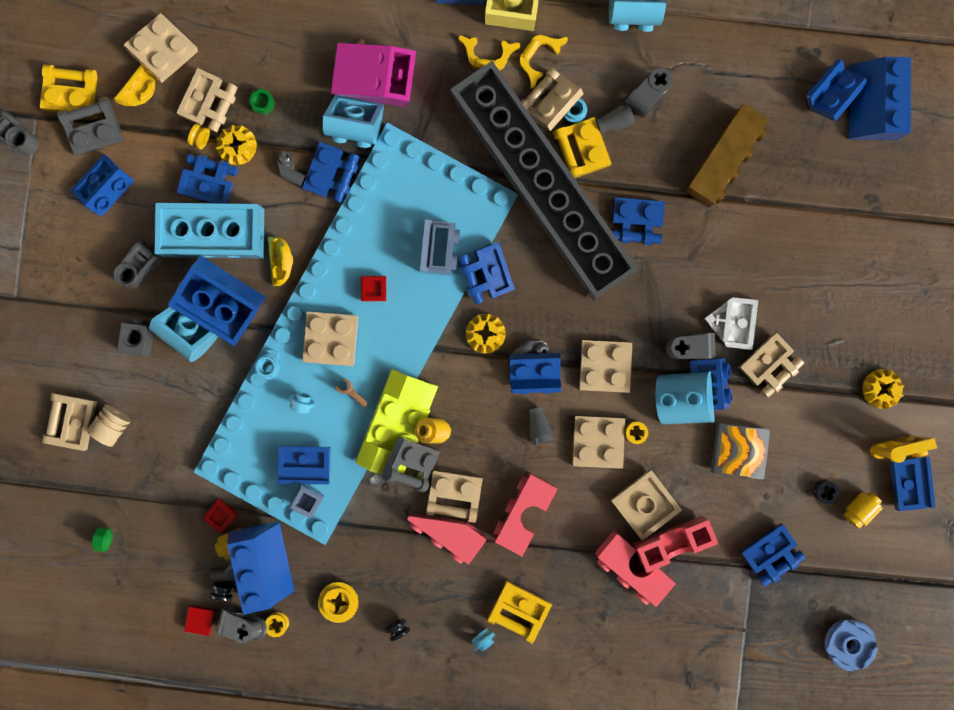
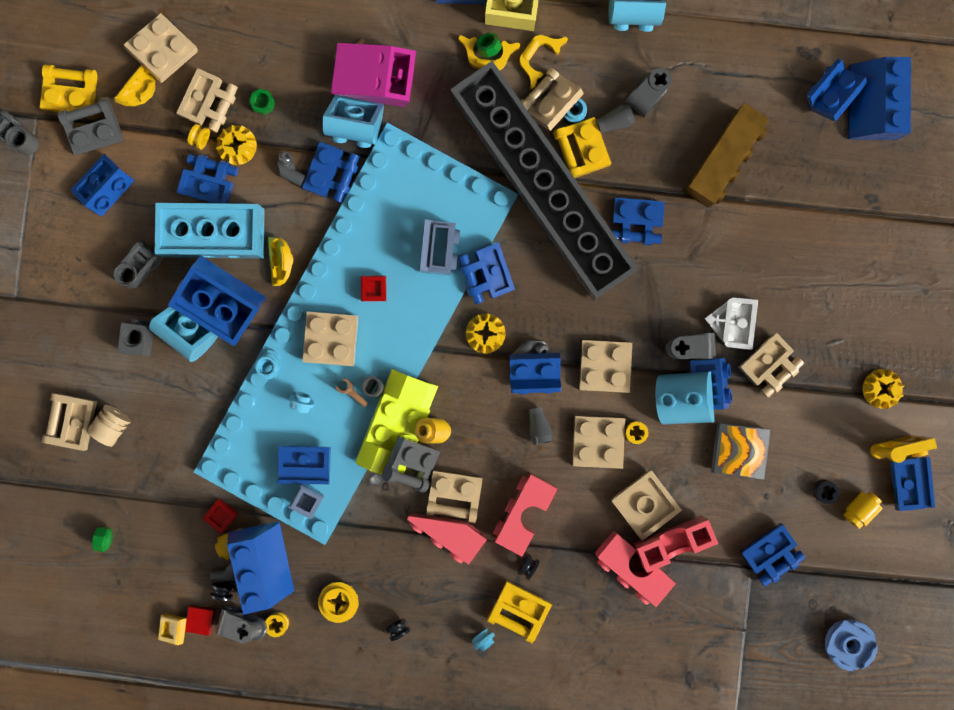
(172, 629): none -> yellow tile
(369, 384): none -> dark grey hinge
(488, 45): none -> green tile
(528, 567): none -> black bush

